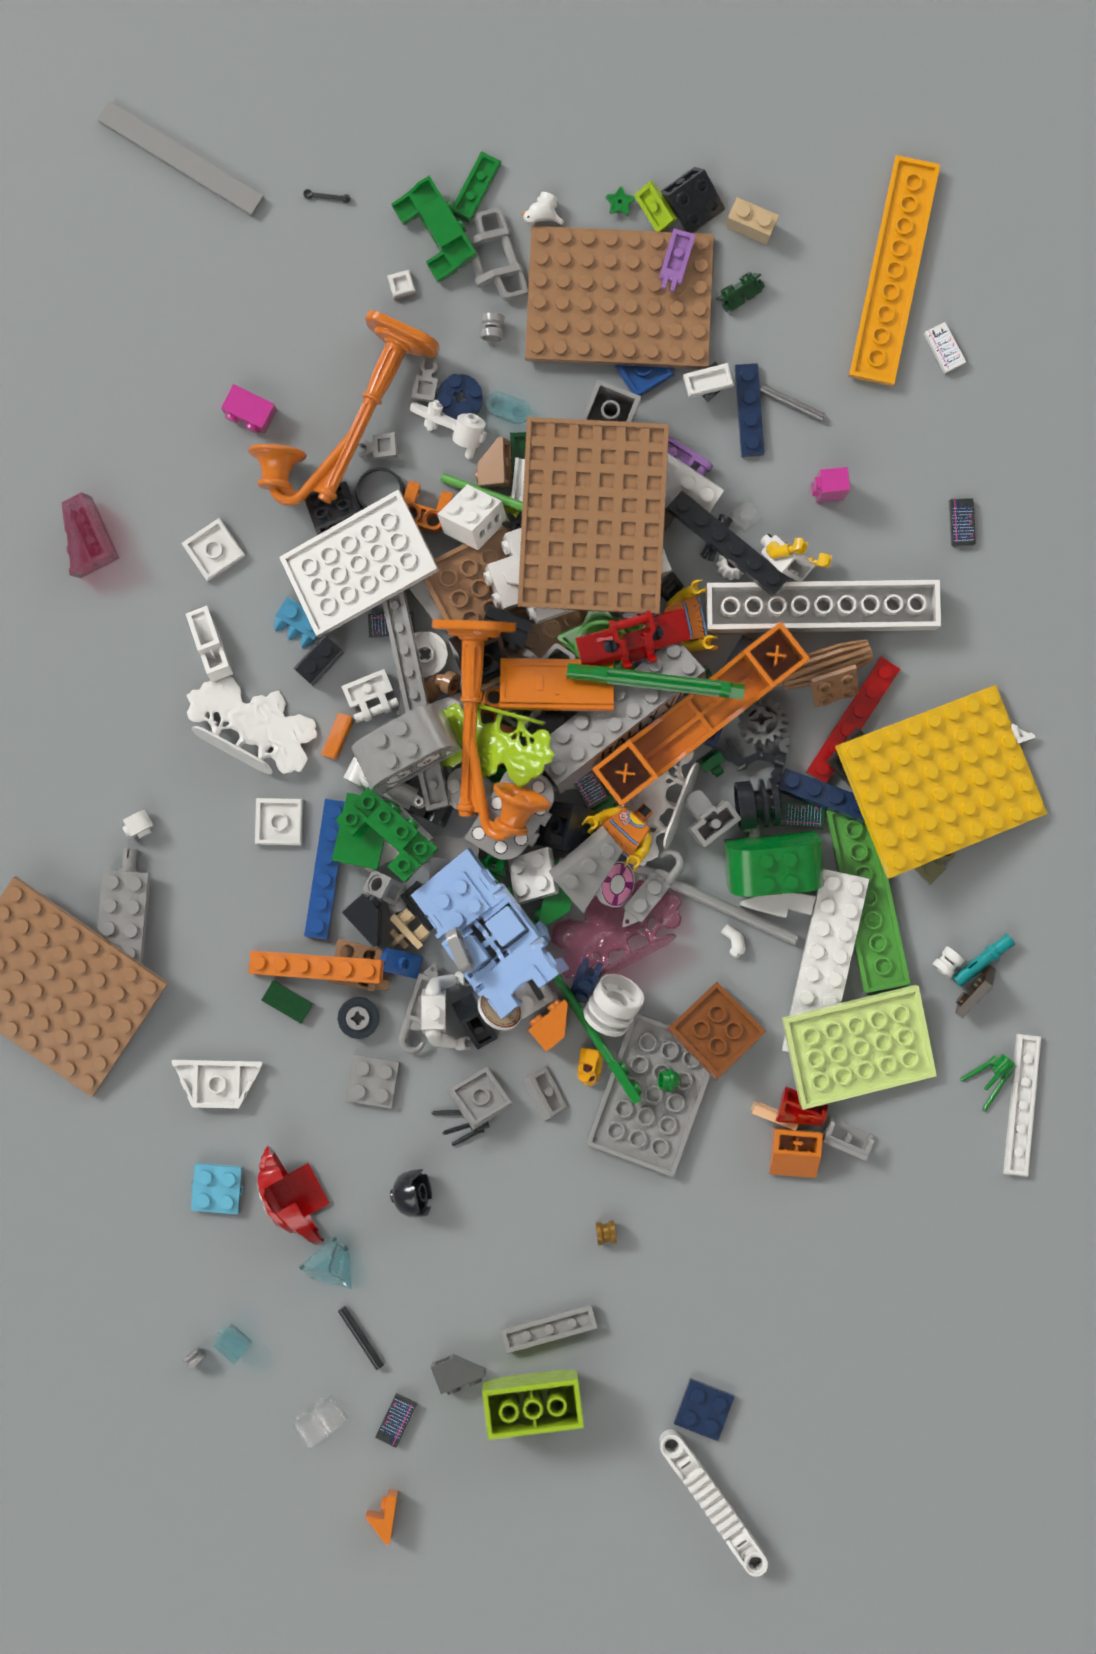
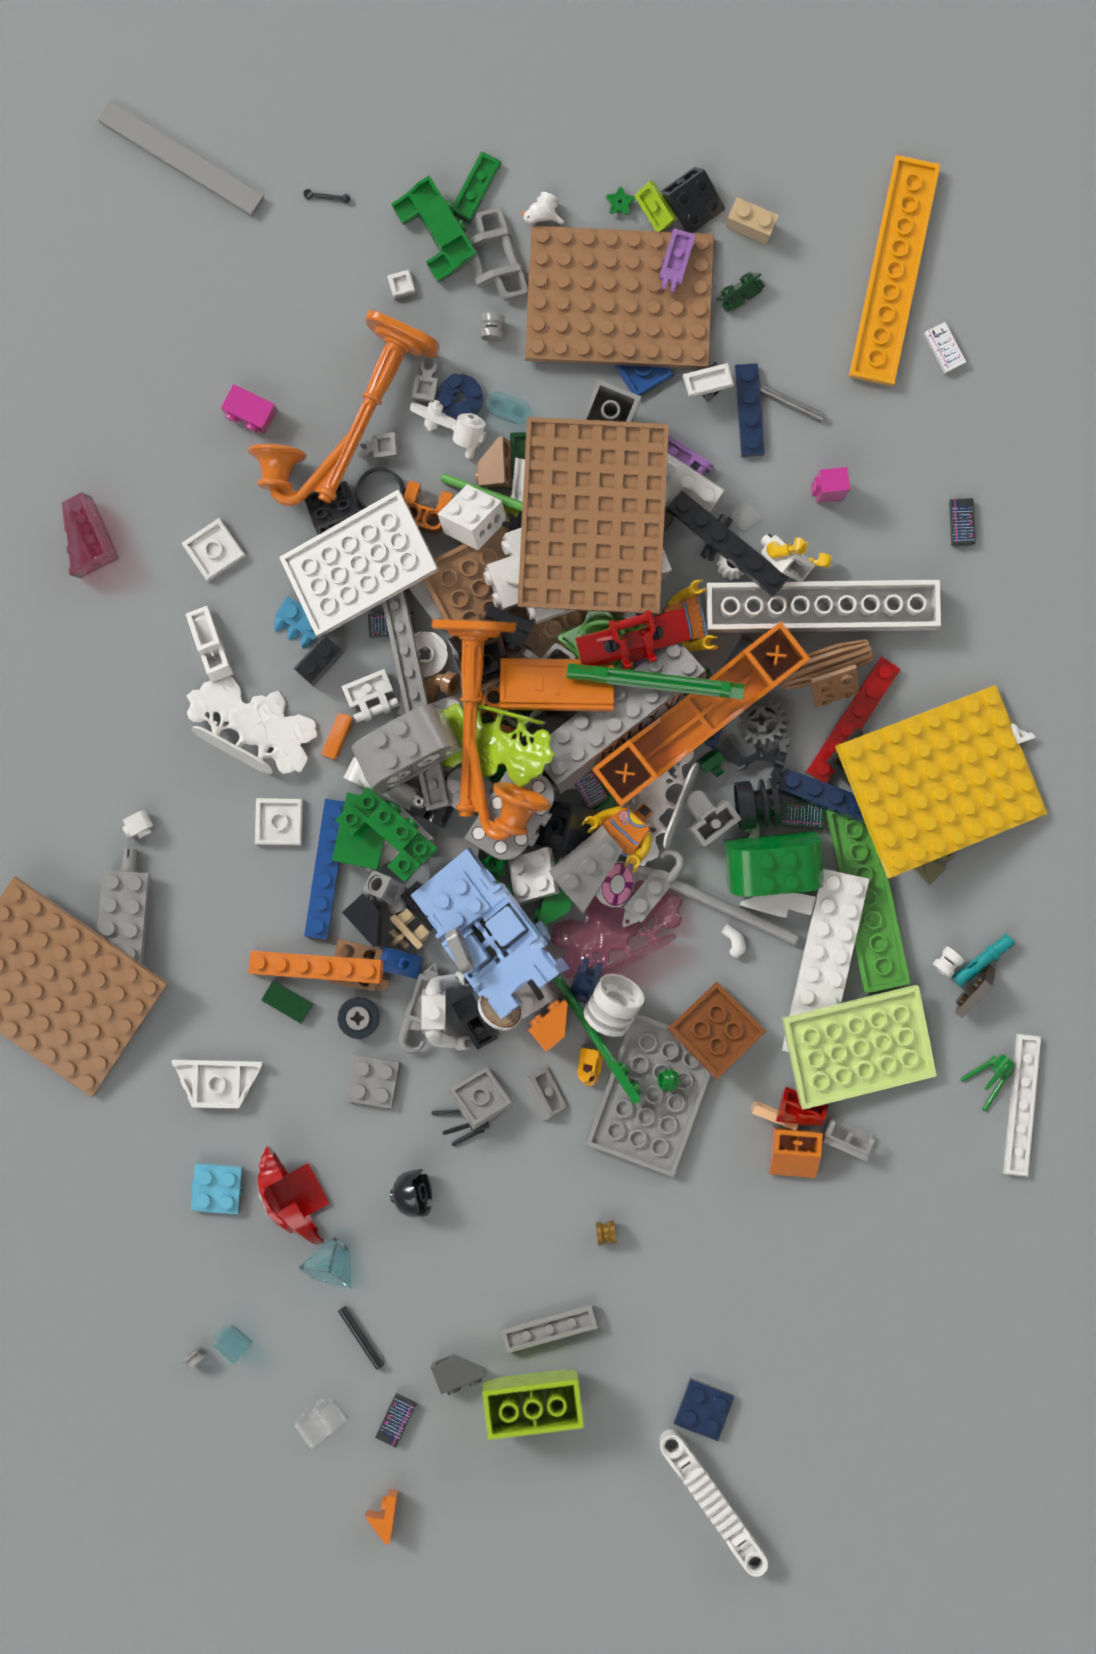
(670, 586): black slope -> none

